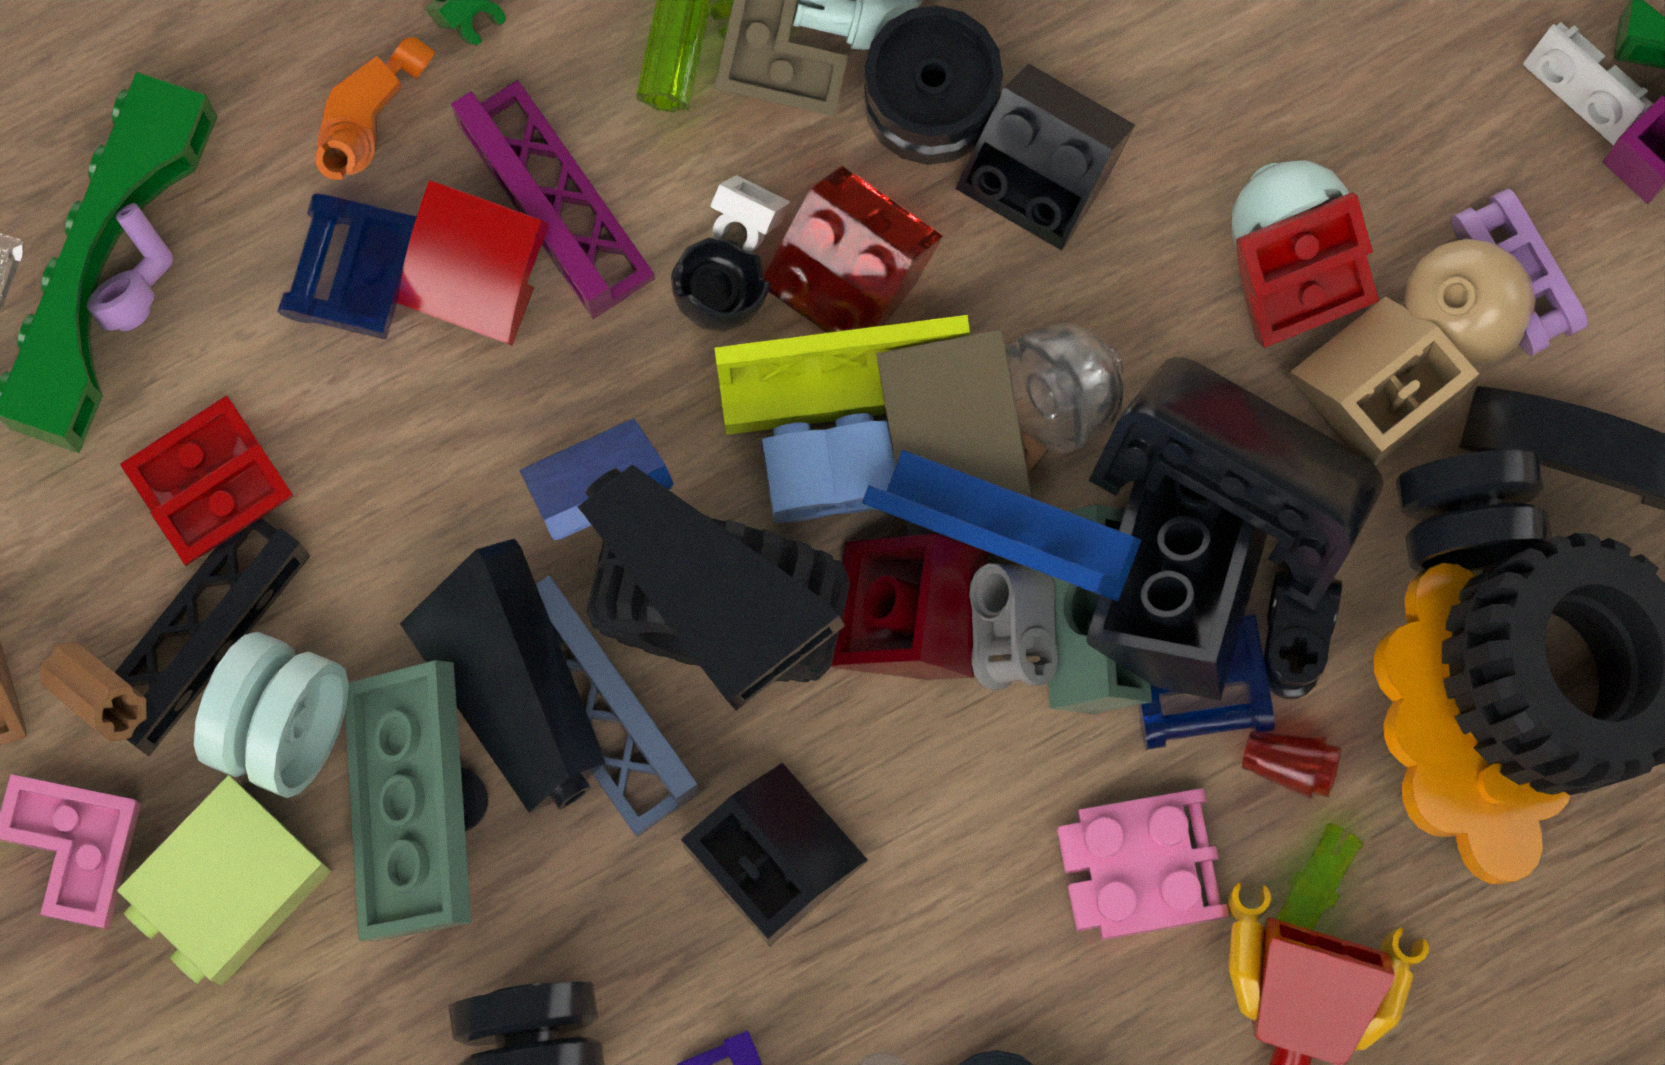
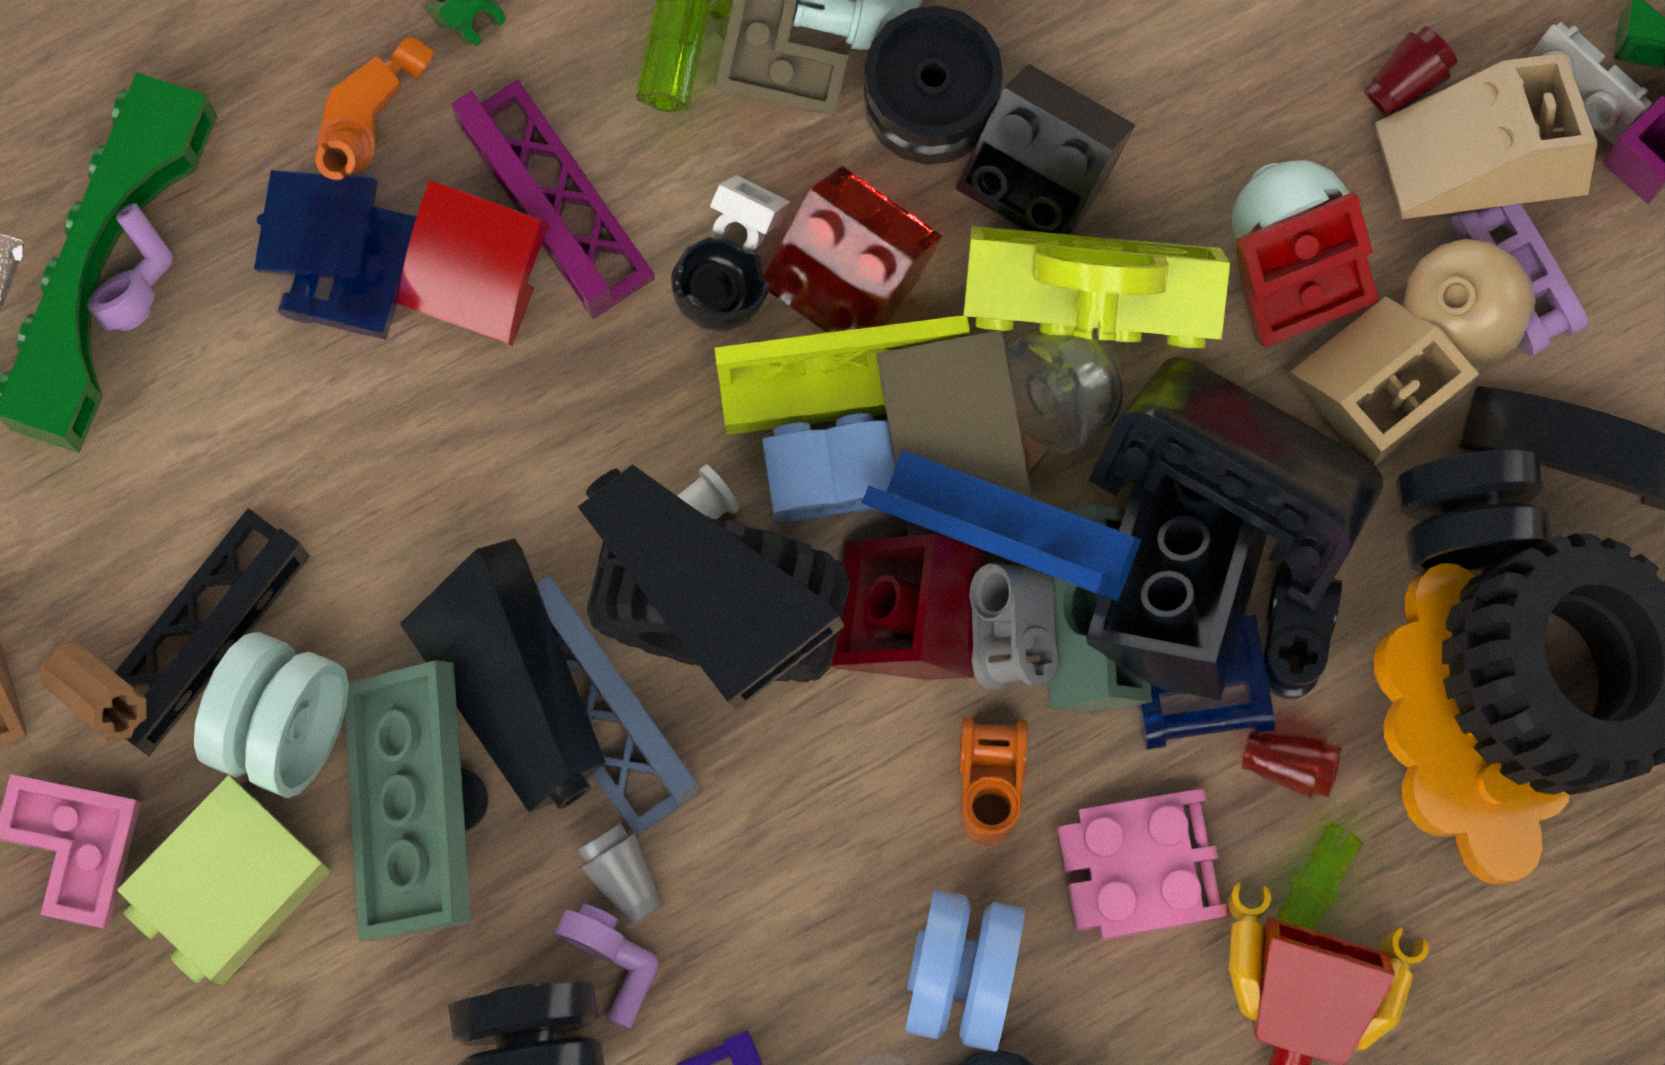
(206, 480): red slope -> none
(315, 225): none -> clear blue piece
(561, 480): blue tile -> none
(594, 934): none -> lavender plate
(620, 872): none -> light grey cone
(710, 494): none -> white bush
(773, 852): black slope -> none
(964, 970): none -> light blue wheel
(992, 767): none -> orange piece
(1096, 283): none -> neon yellow brick
(1411, 70): none -> dark red cone
(1491, 141): none -> tan slope

